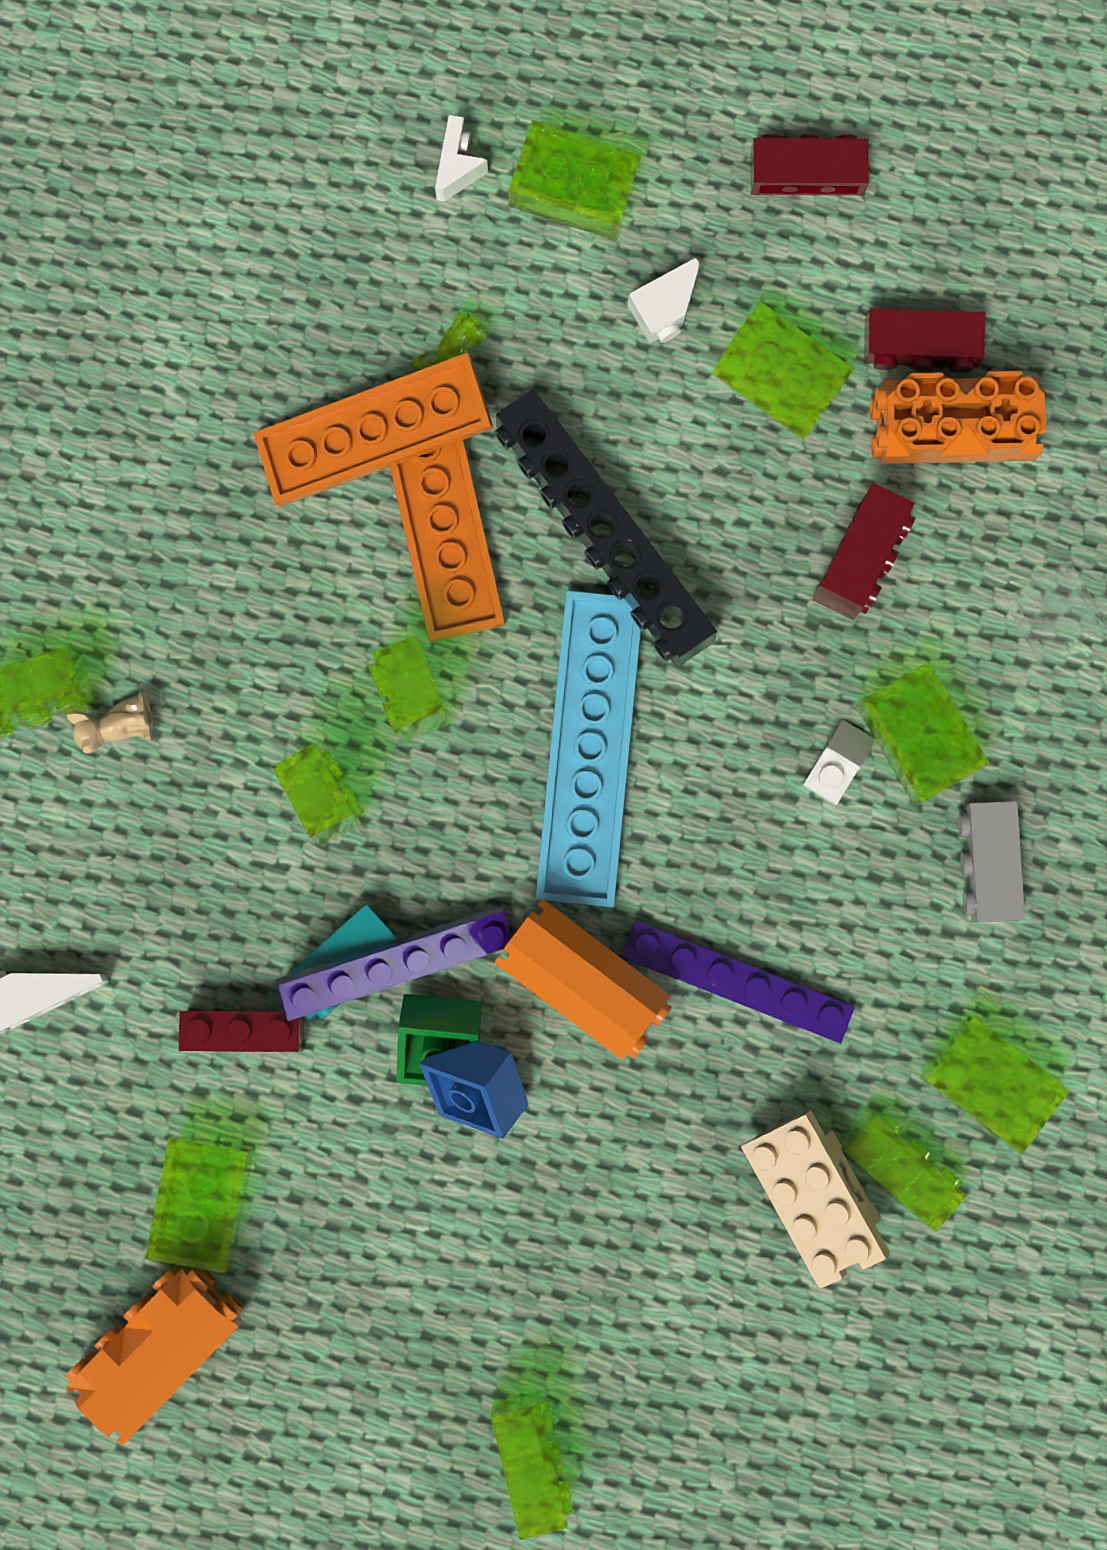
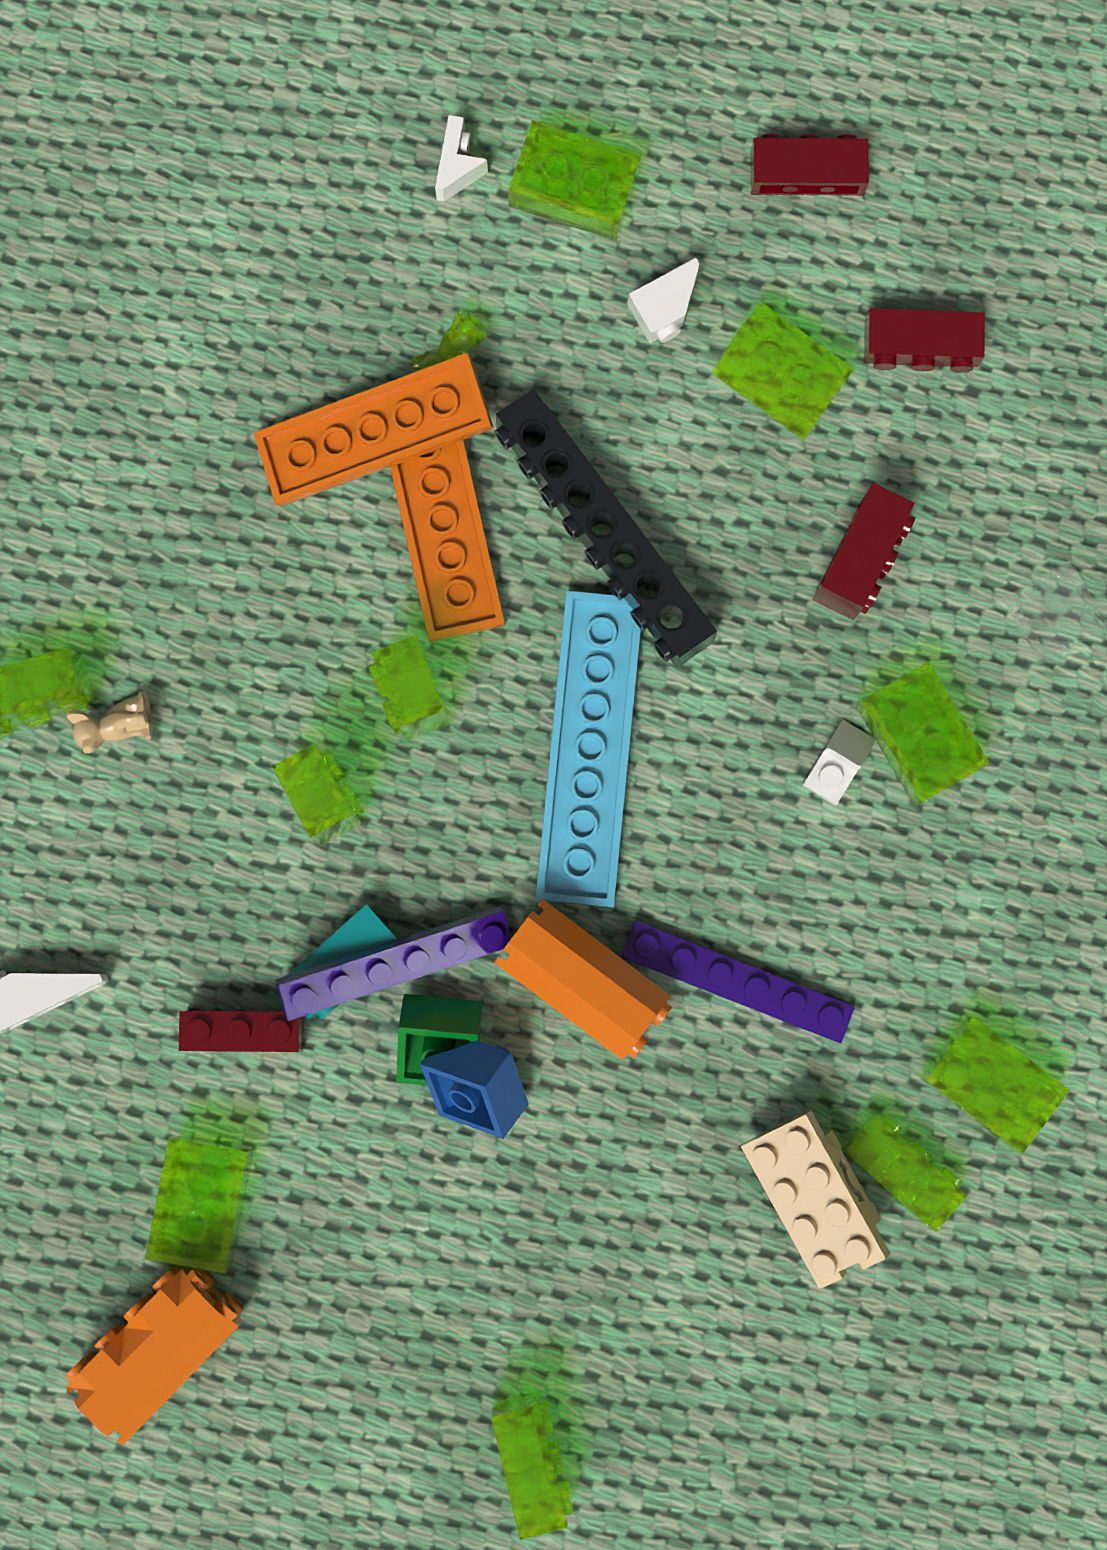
(958, 419): orange brick -> none
(992, 862): light grey brick -> none

